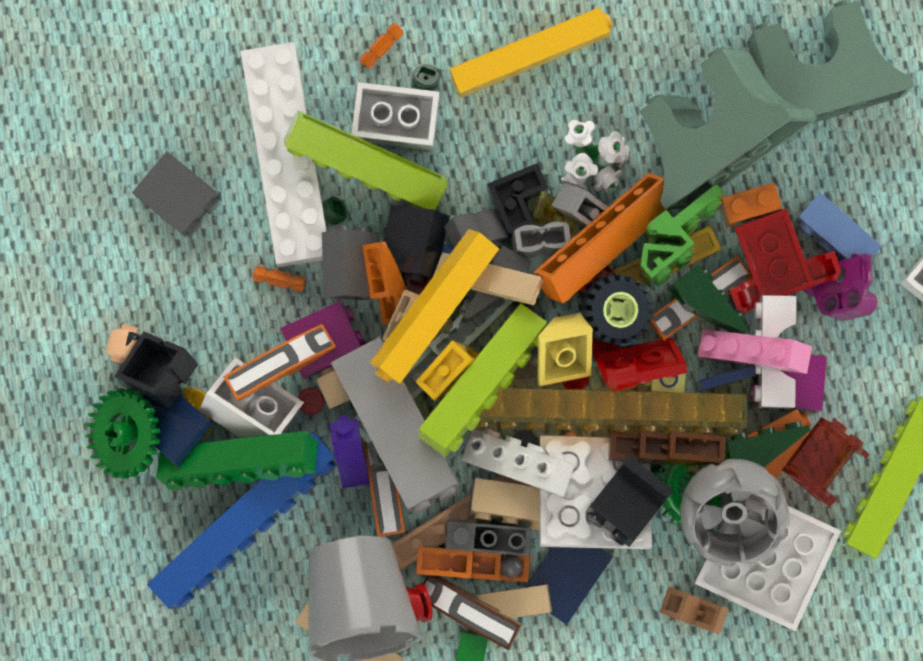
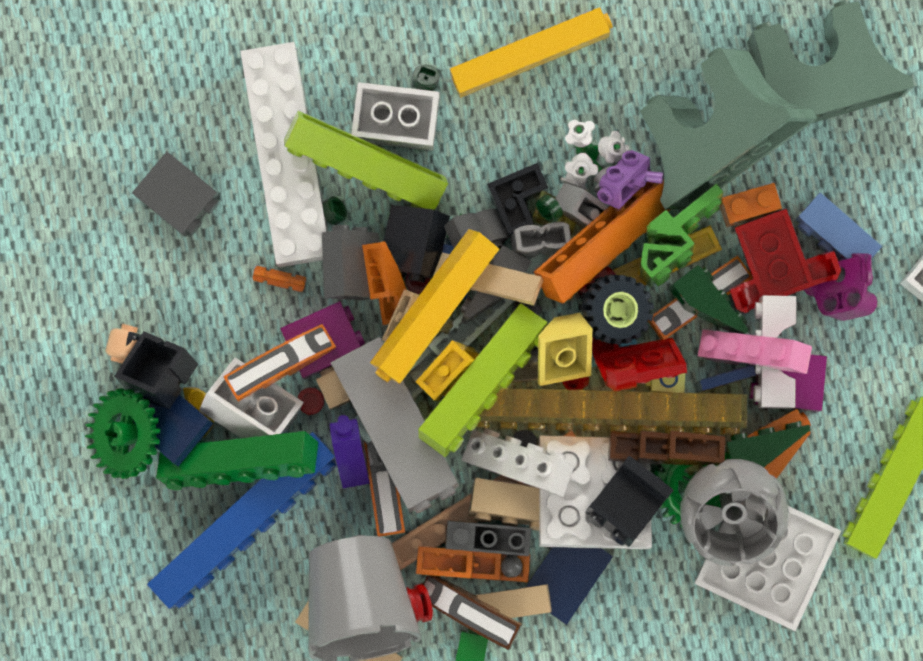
(381, 46): orange axle -> none
(549, 208): none -> dark green tile
(626, 179): none -> medium lavender brick
(694, 610): medium nougat slope -> none
(822, 458): clear red panel -> none

